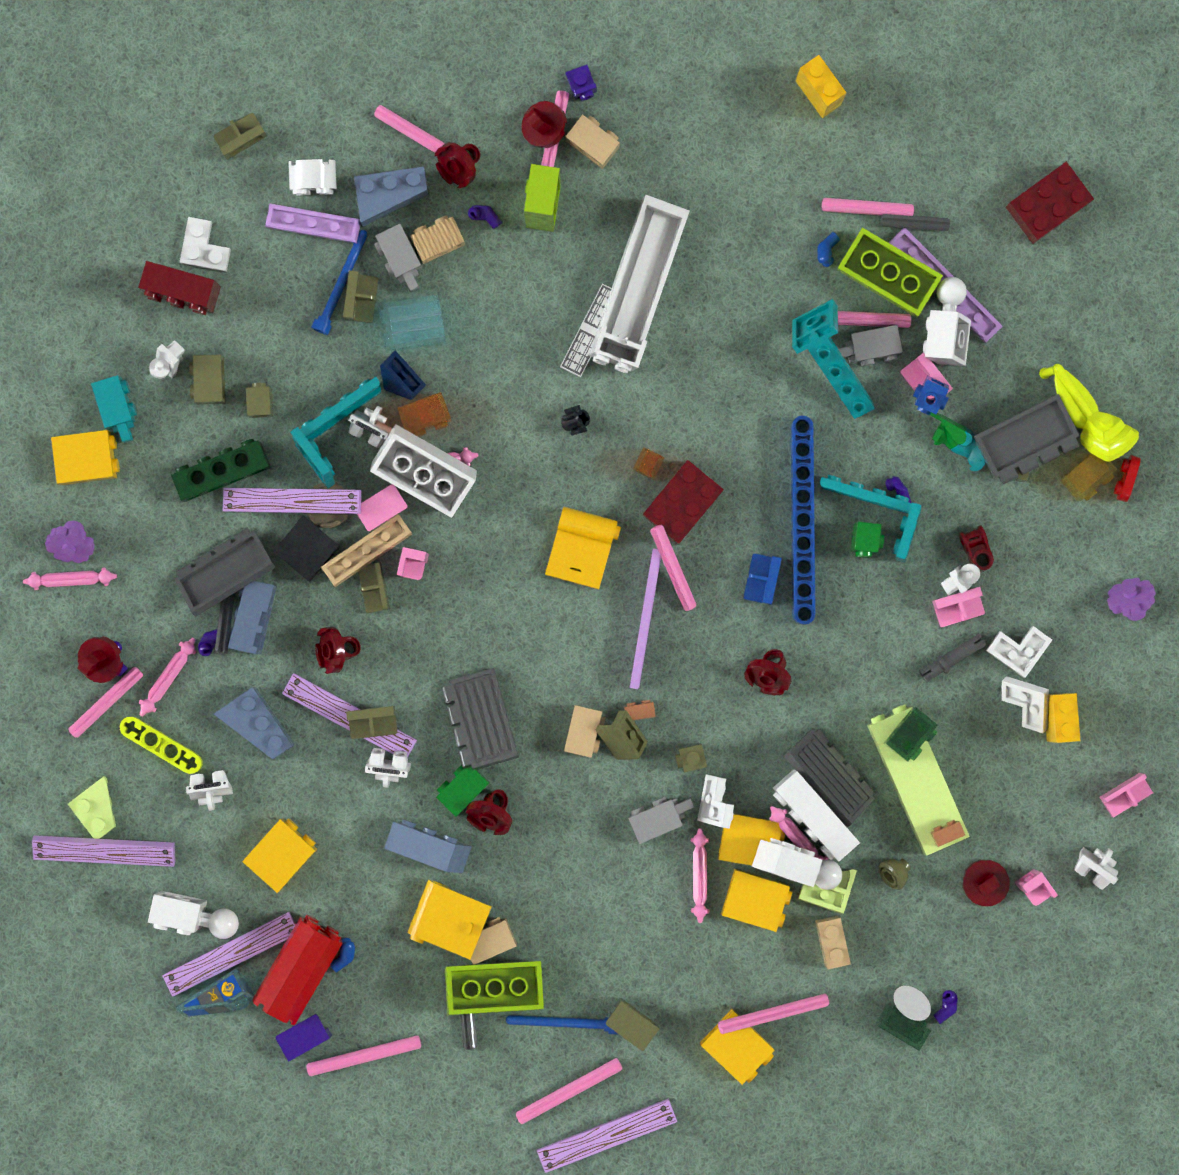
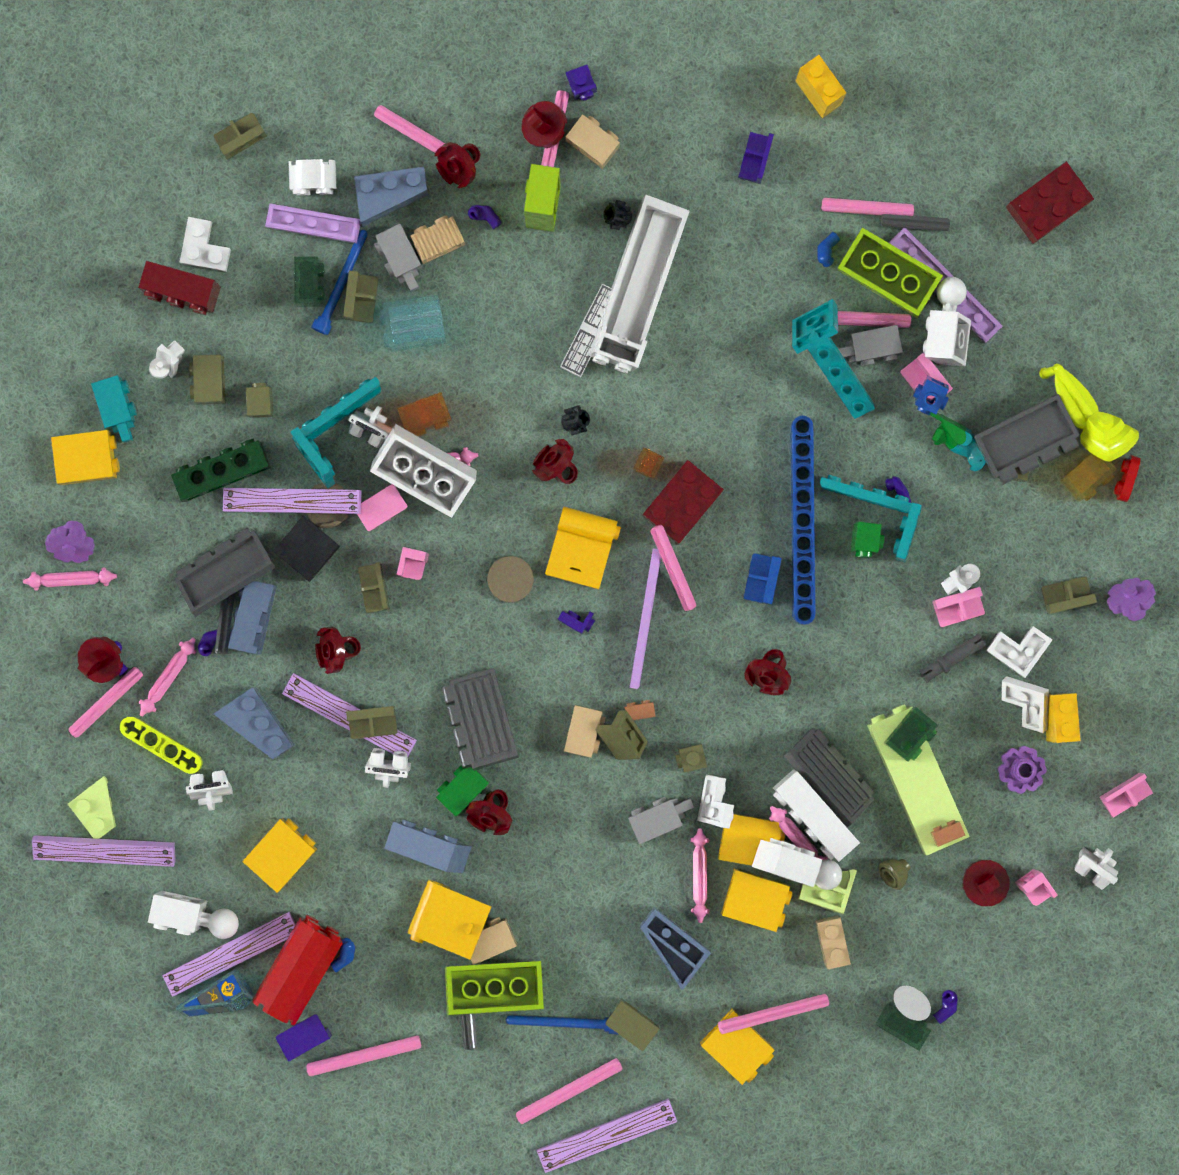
(307, 281): none -> clear green brick
(366, 550): tan plate -> none
(400, 377): dark blue slope -> none
(510, 579): none -> dark tan tile
(553, 461): none -> dark red tile
(572, 620): none -> dark purple bracket
(617, 215): none -> black gear
(675, 946): none -> sand blue wedge
(755, 157): none -> dark purple panel
(977, 547): dark red piece -> none
(1021, 769): none -> medium lavender plant
(1067, 595): none -> olive panel

